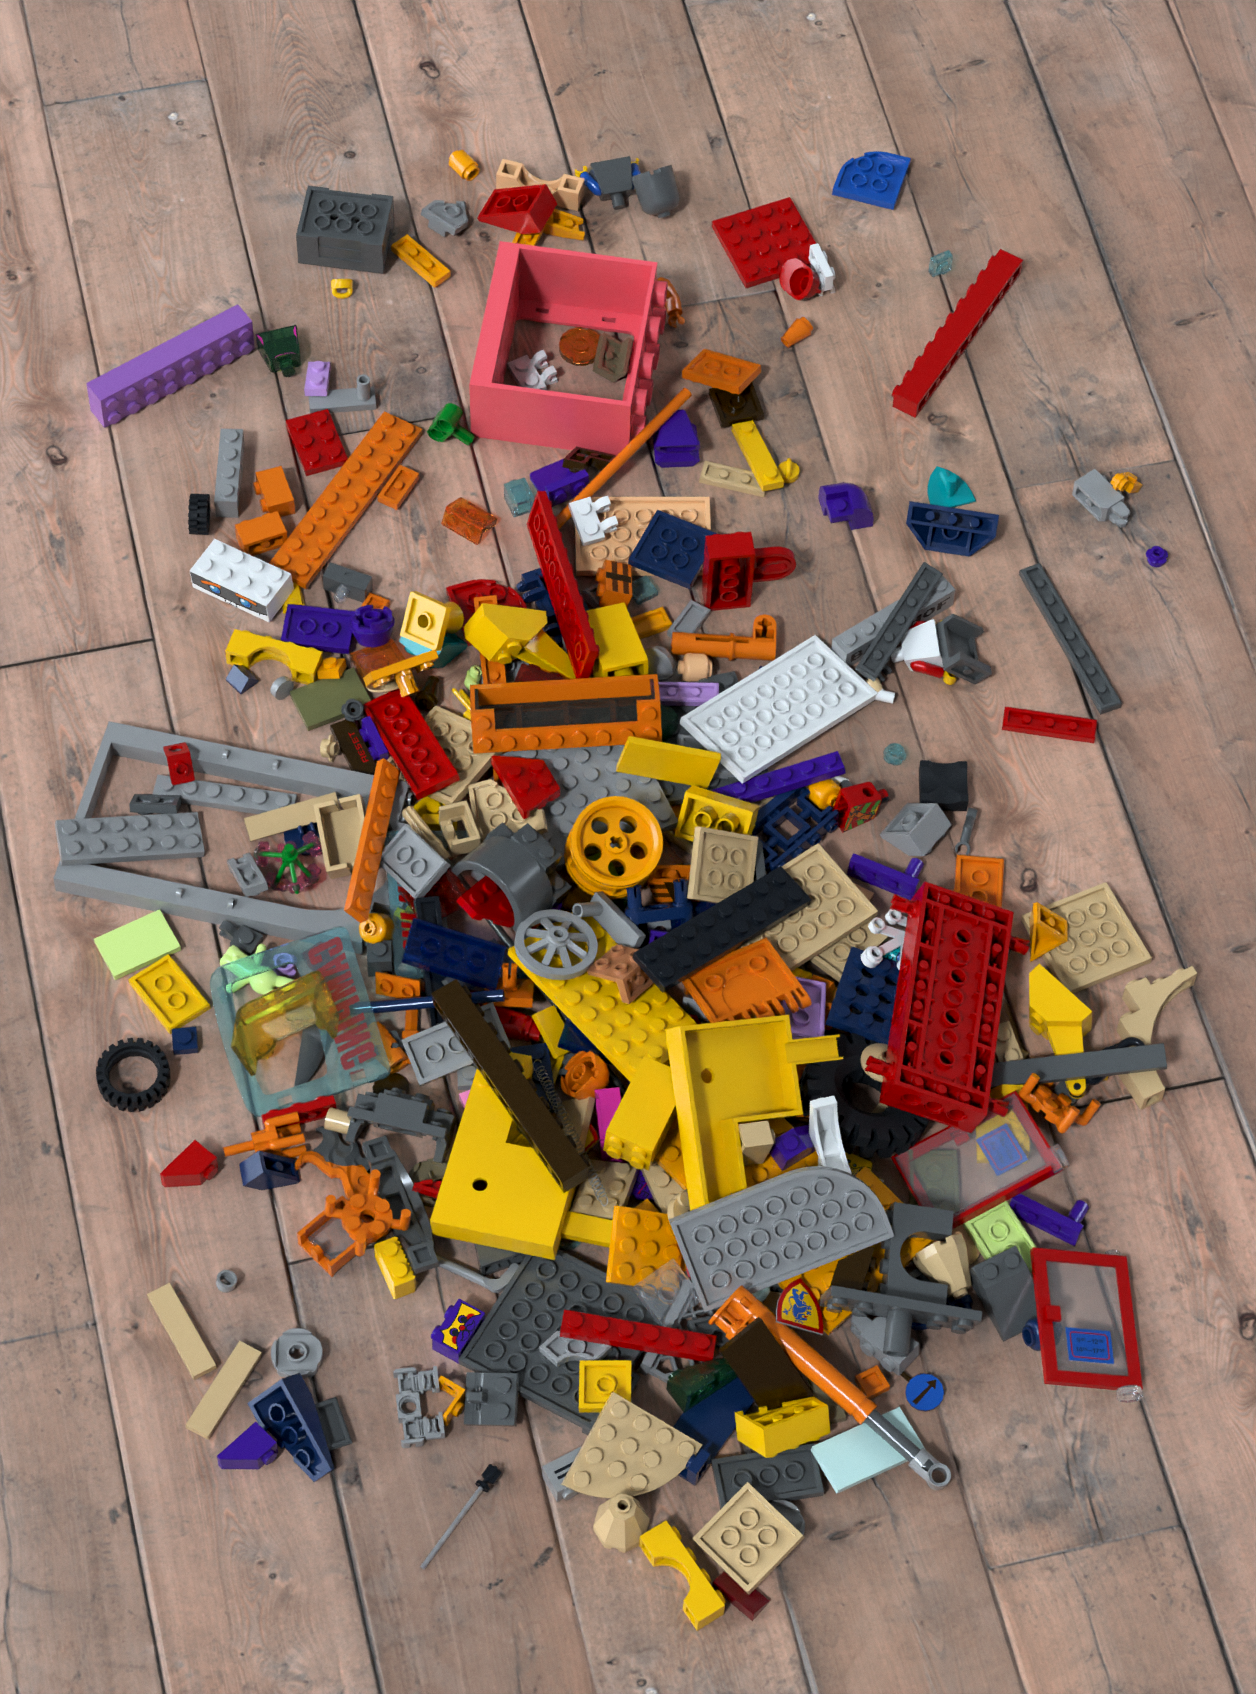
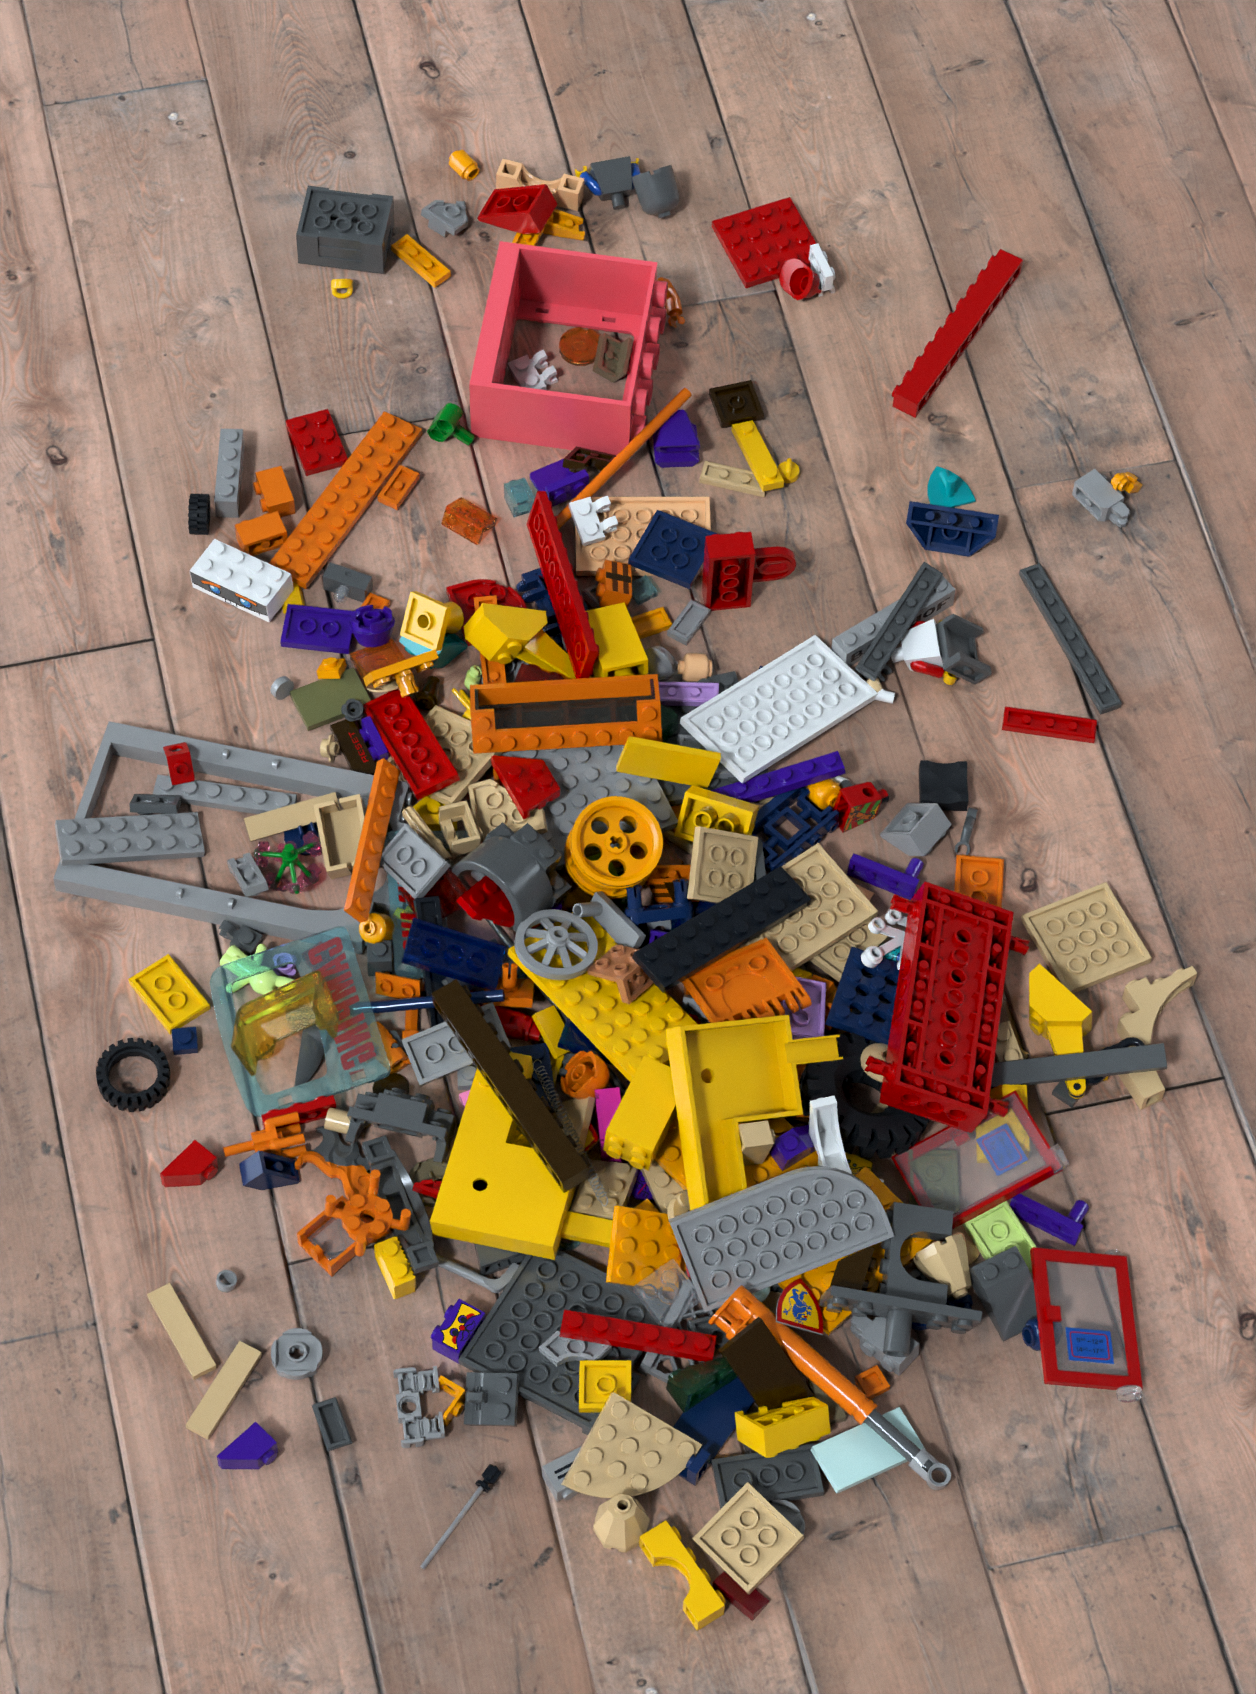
(137, 944): yellowish green tile -> none
(170, 366): medium lavender brick -> none
(241, 678): slope -> none
(250, 648): yellow arch -> none
(280, 349): clear green torso -> none
(292, 1418): dark blue wedge -> none
(317, 378): lavender plate -> none
(346, 399): light grey piece -> none
(721, 371): orange plate -> none
(730, 645): orange piece -> none
(798, 331): orange cone -> none
(844, 503): dark purple brick -> none
(872, 178): blue plate -> none
(894, 749): clear light blue plate -> none
(923, 1391): blue piece -> none
(940, 263): clear light blue plate -> none
(1046, 931): light orange slope -> none
(1055, 1106): orange plate -> none
(1153, 559): dark purple plate -> none

